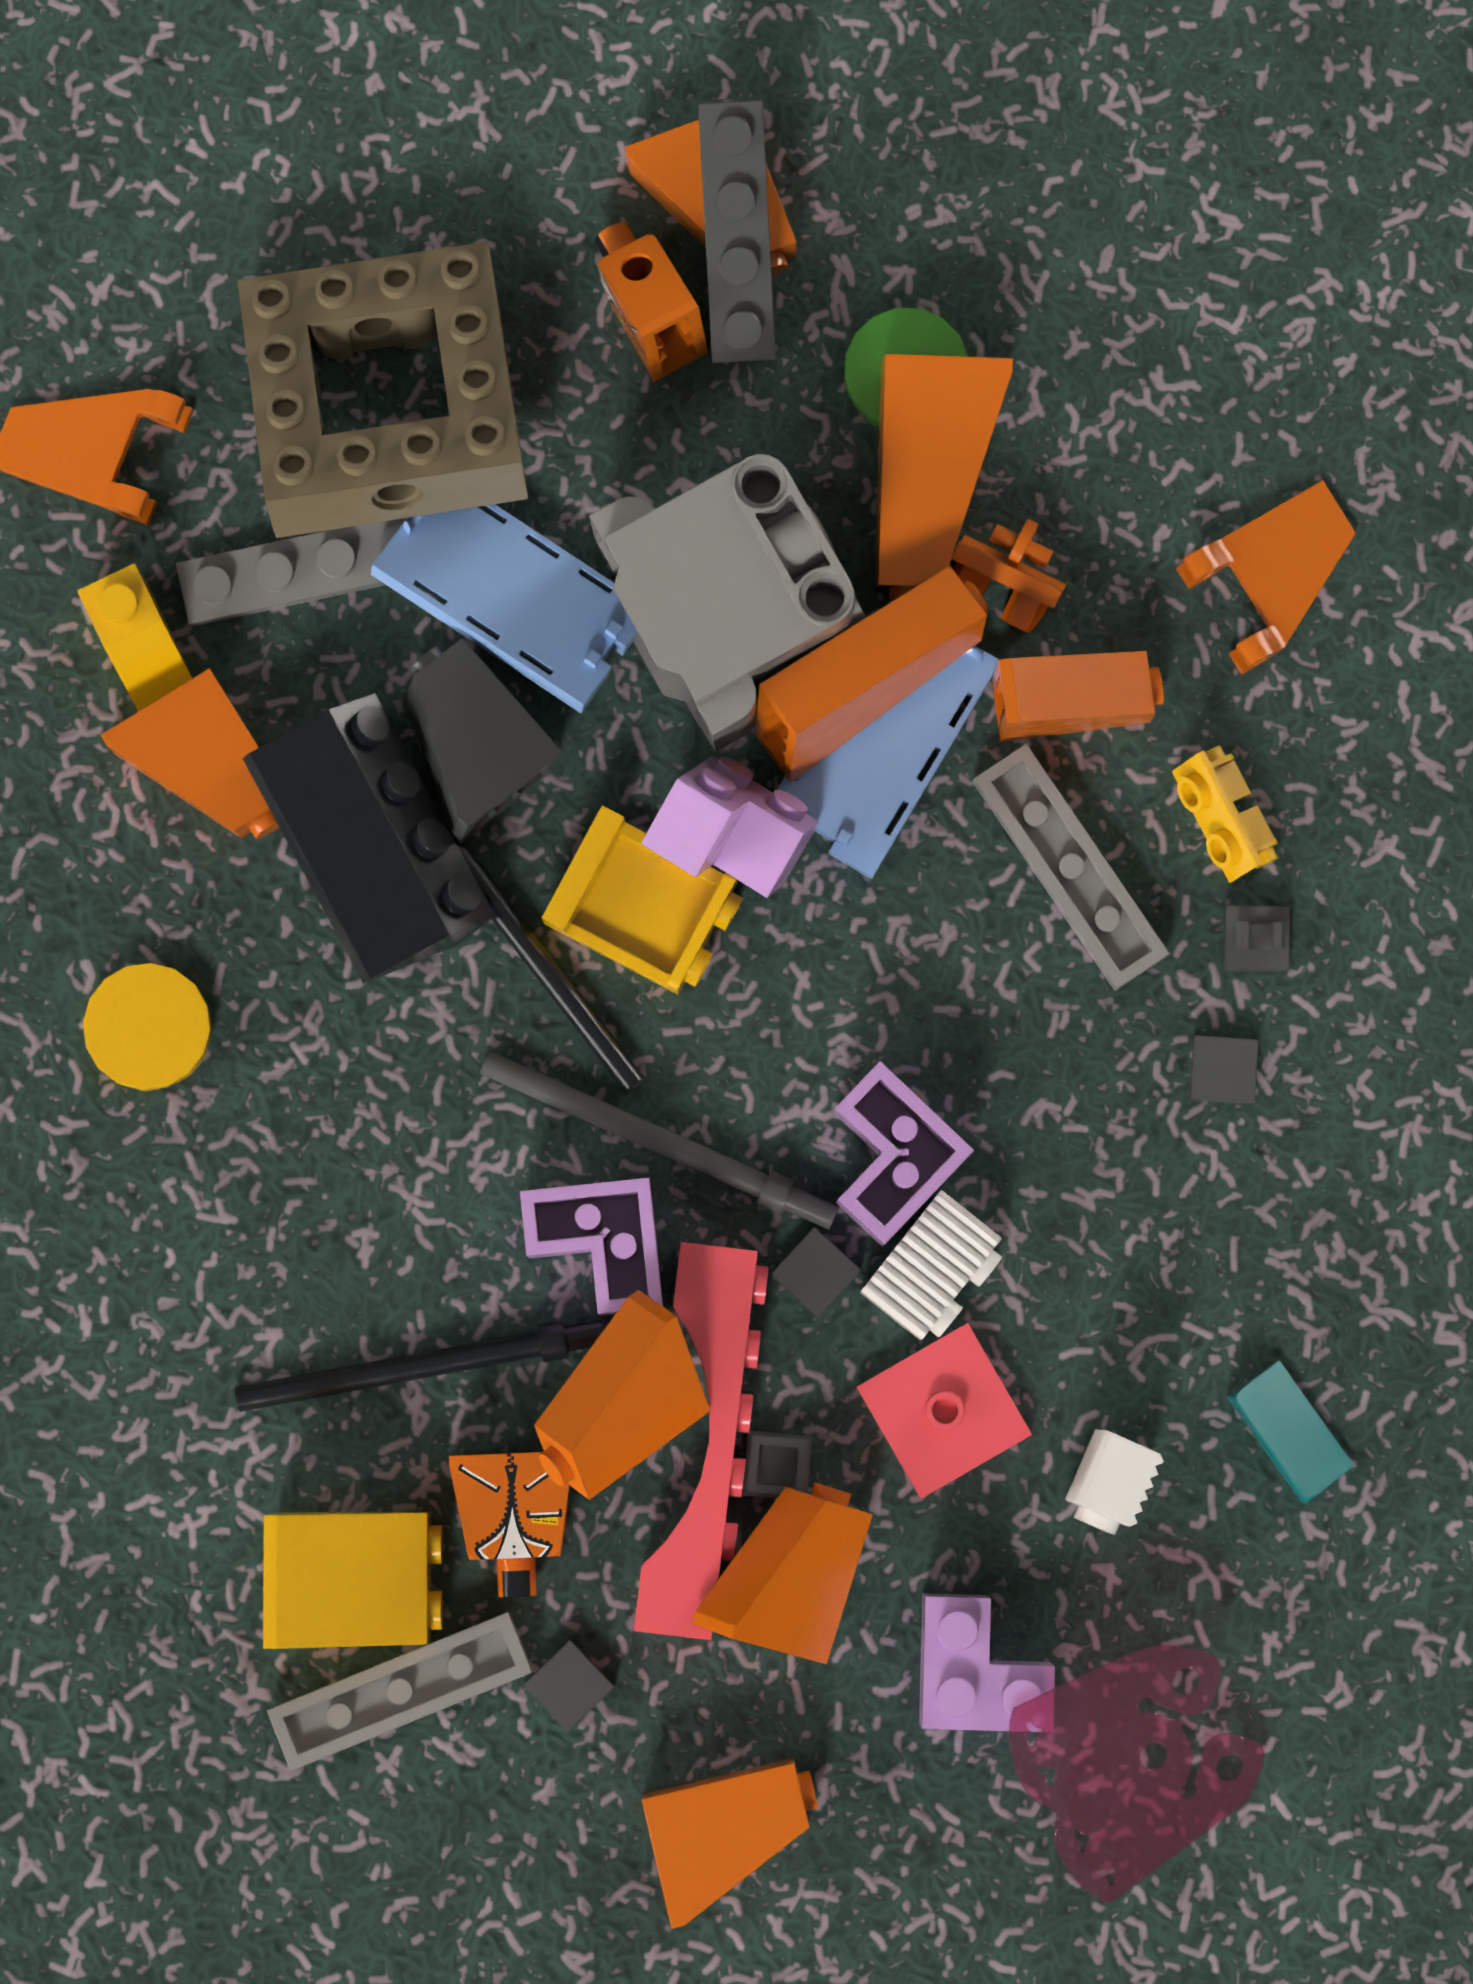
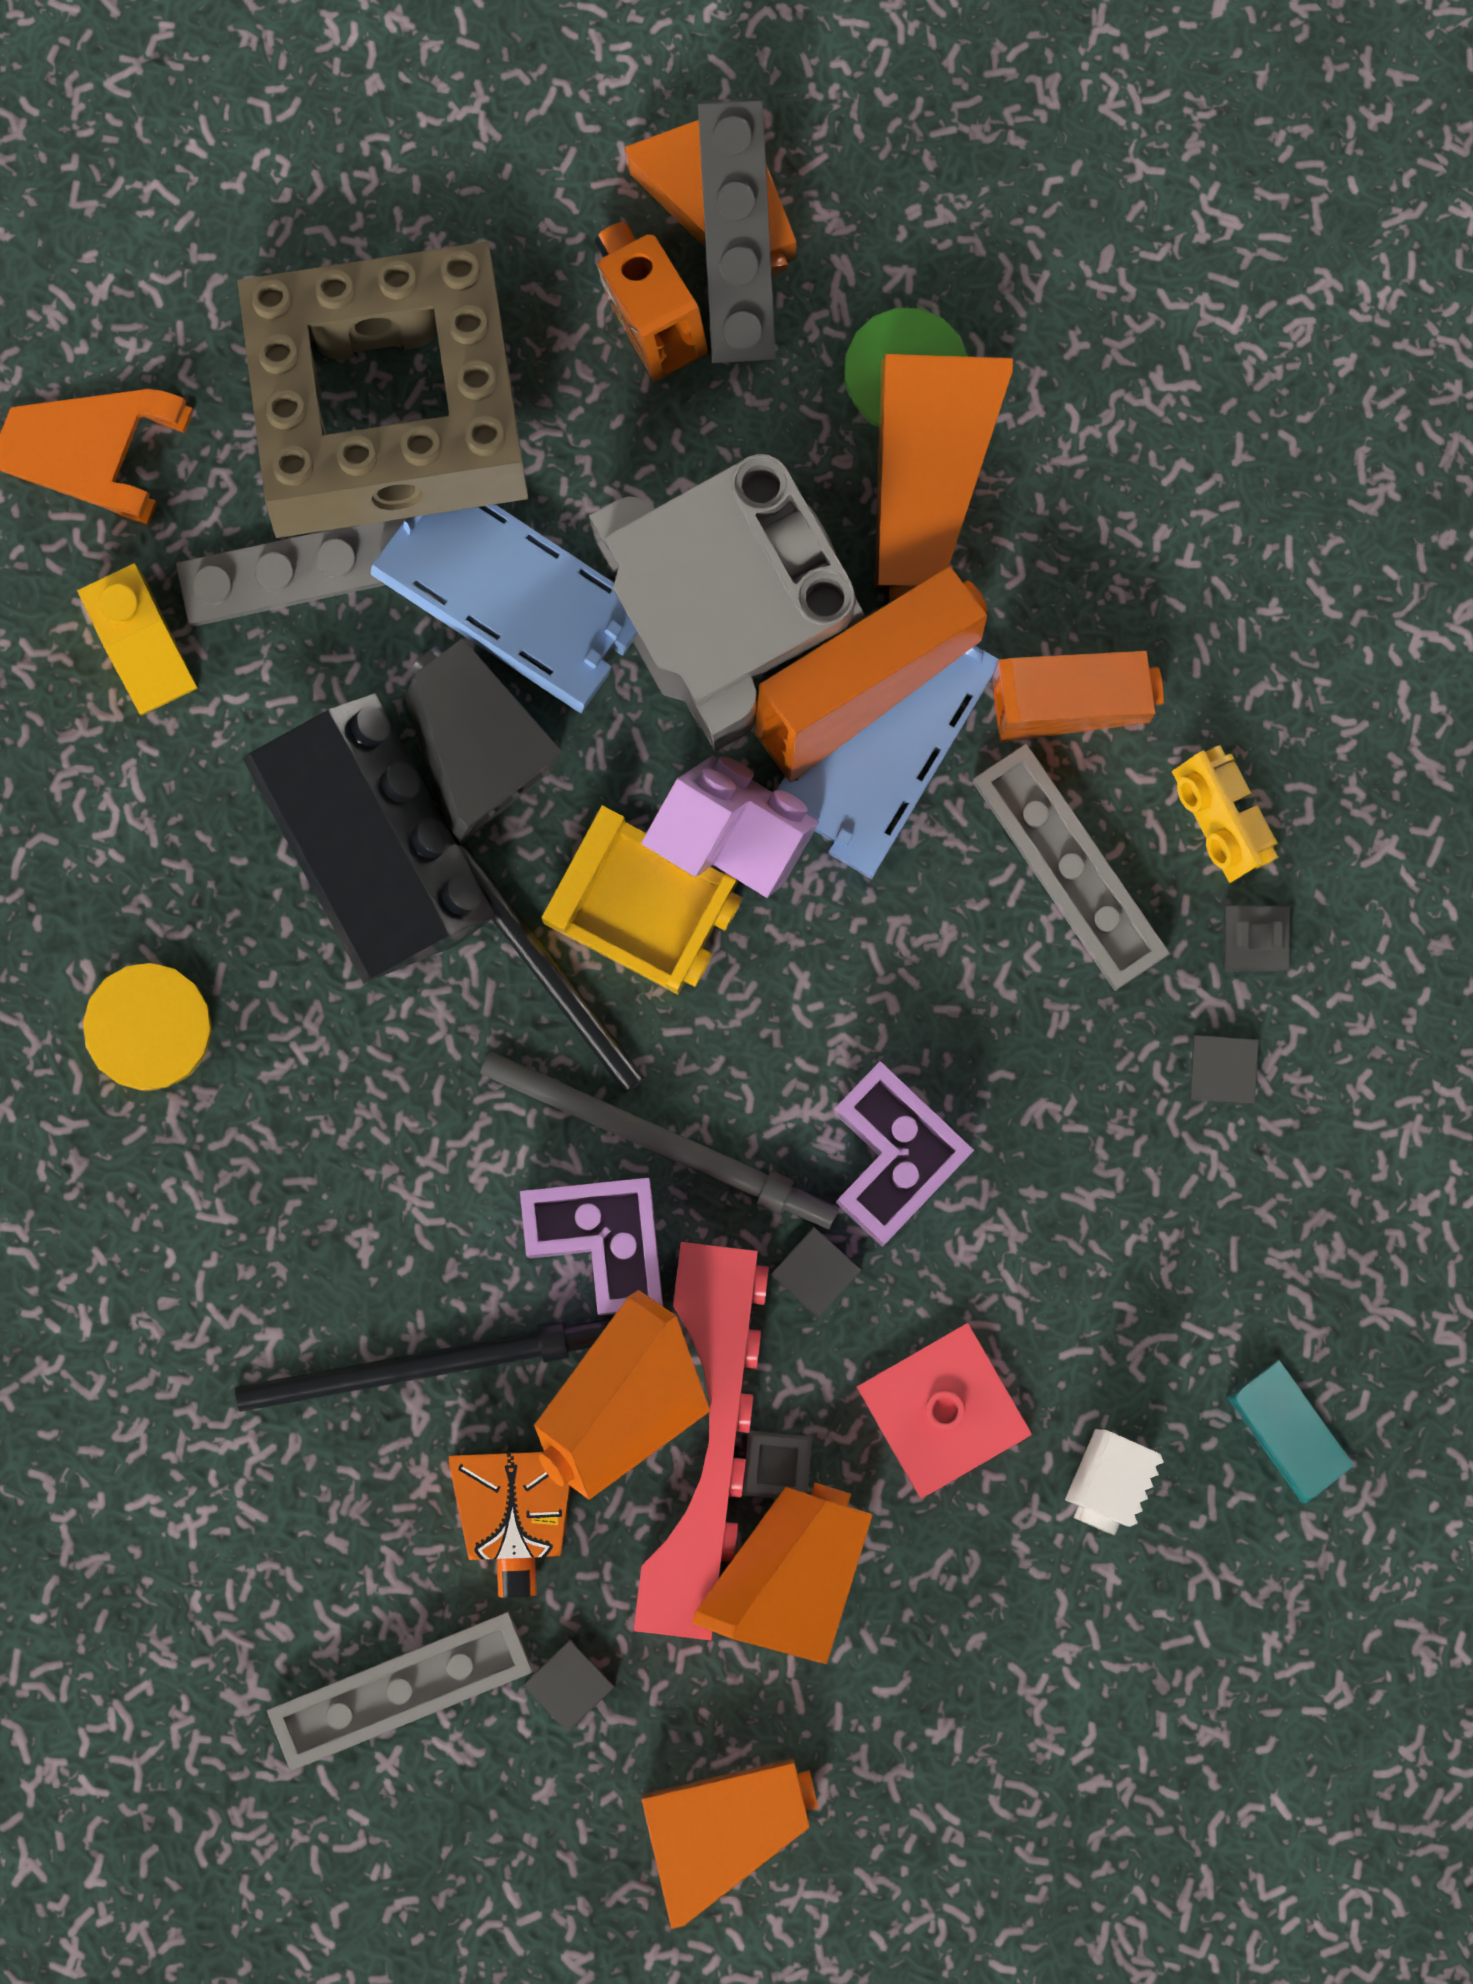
(196, 750): orange slope -> none
(350, 1579): yellow slope -> none
(933, 1266): white brick -> none
(956, 1674): lavender brick -> none
(1032, 588): orange hips -> none
(1099, 1782): clear pink piece -> none
(1279, 563): orange flag -> none

